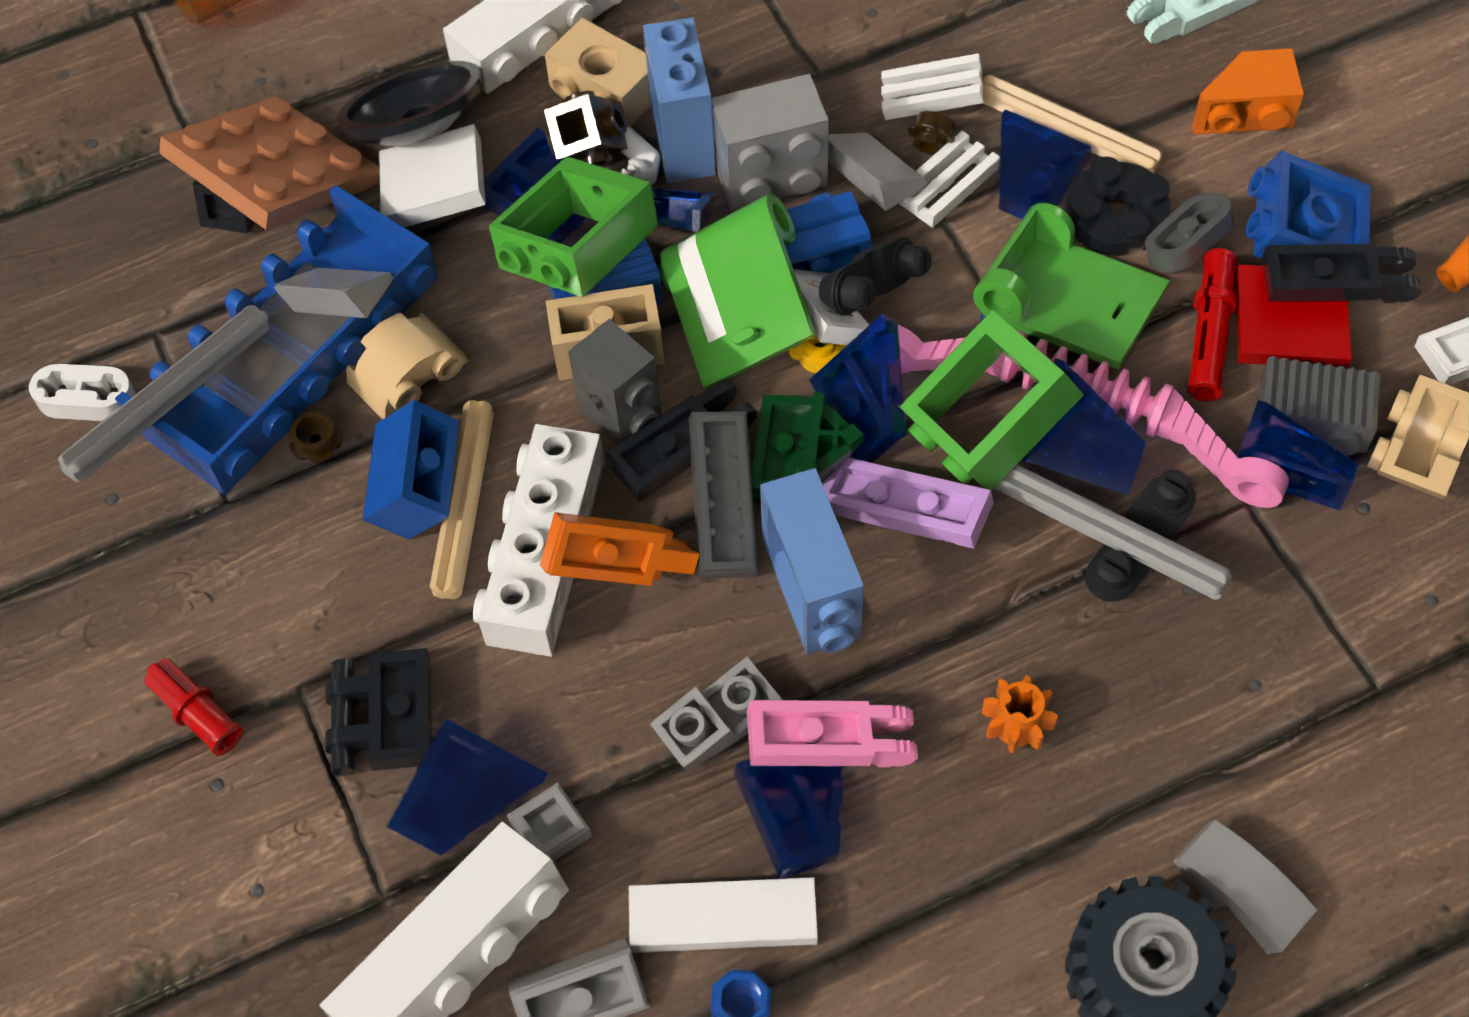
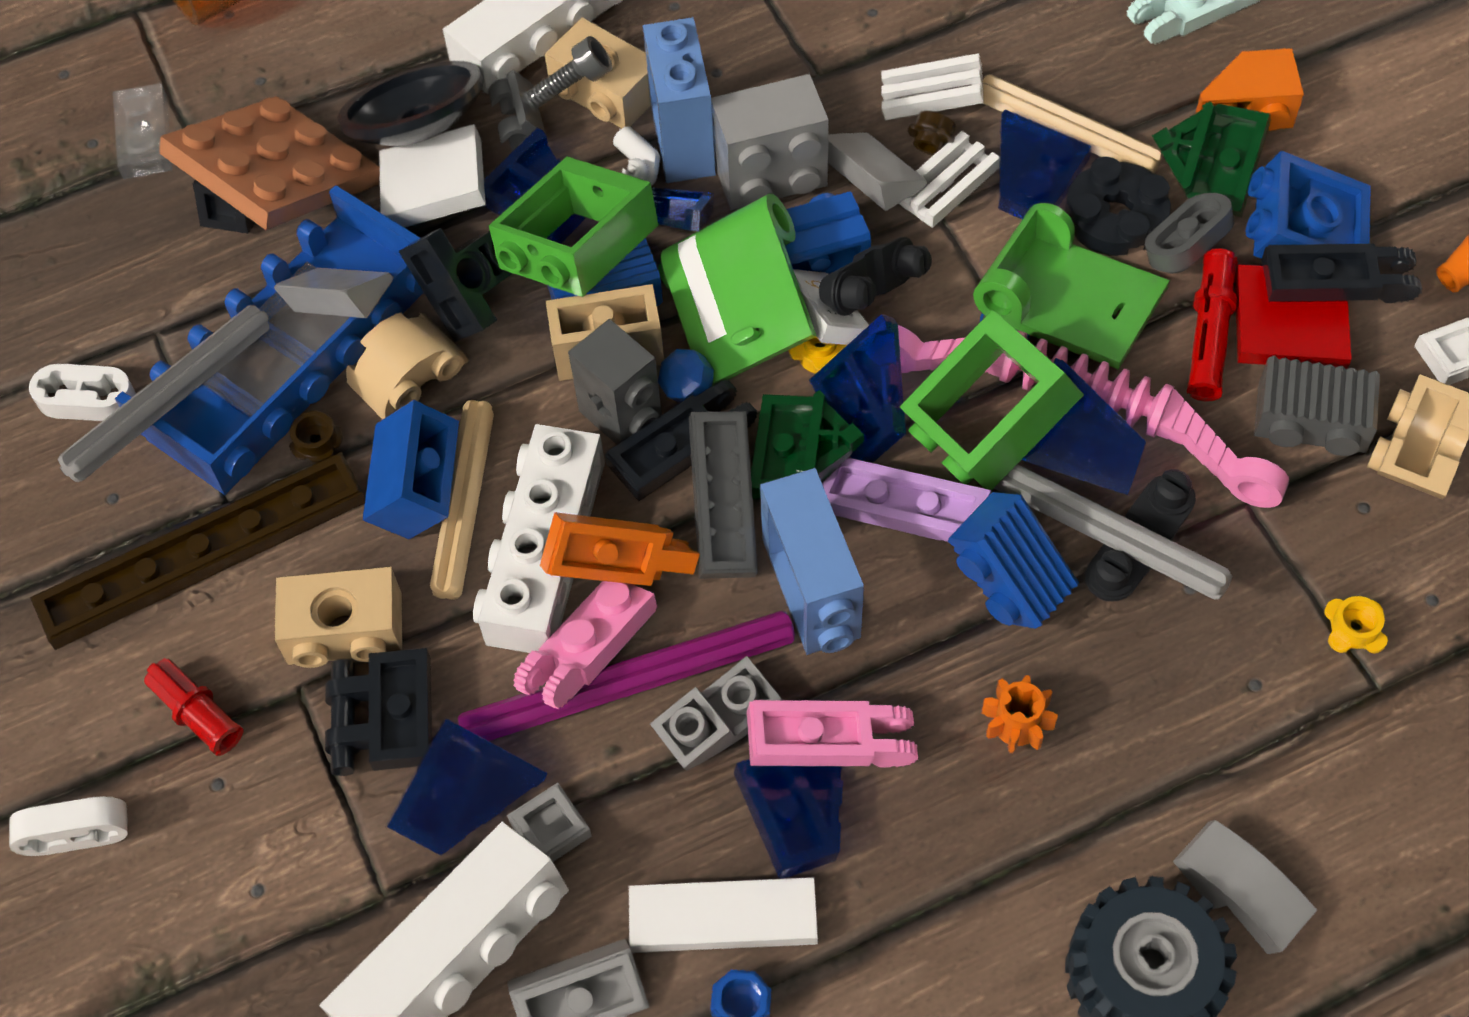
(68, 826): none -> white beam
(139, 123): none -> clear plate
(197, 551): none -> dark brown tile
(313, 601): none -> tan brick
(436, 271): none -> black tile
(521, 97): none -> dark grey bar
(585, 642): none -> bright pink hinge
(587, 128): dark brown brick -> none
(635, 675): none -> magenta axle
(685, 374): none -> blue tile
(1012, 561): none -> blue brick
(1216, 151): none -> dark green slope
(1312, 465): clear blue wing -> none
(1362, 611): none -> yellow plate

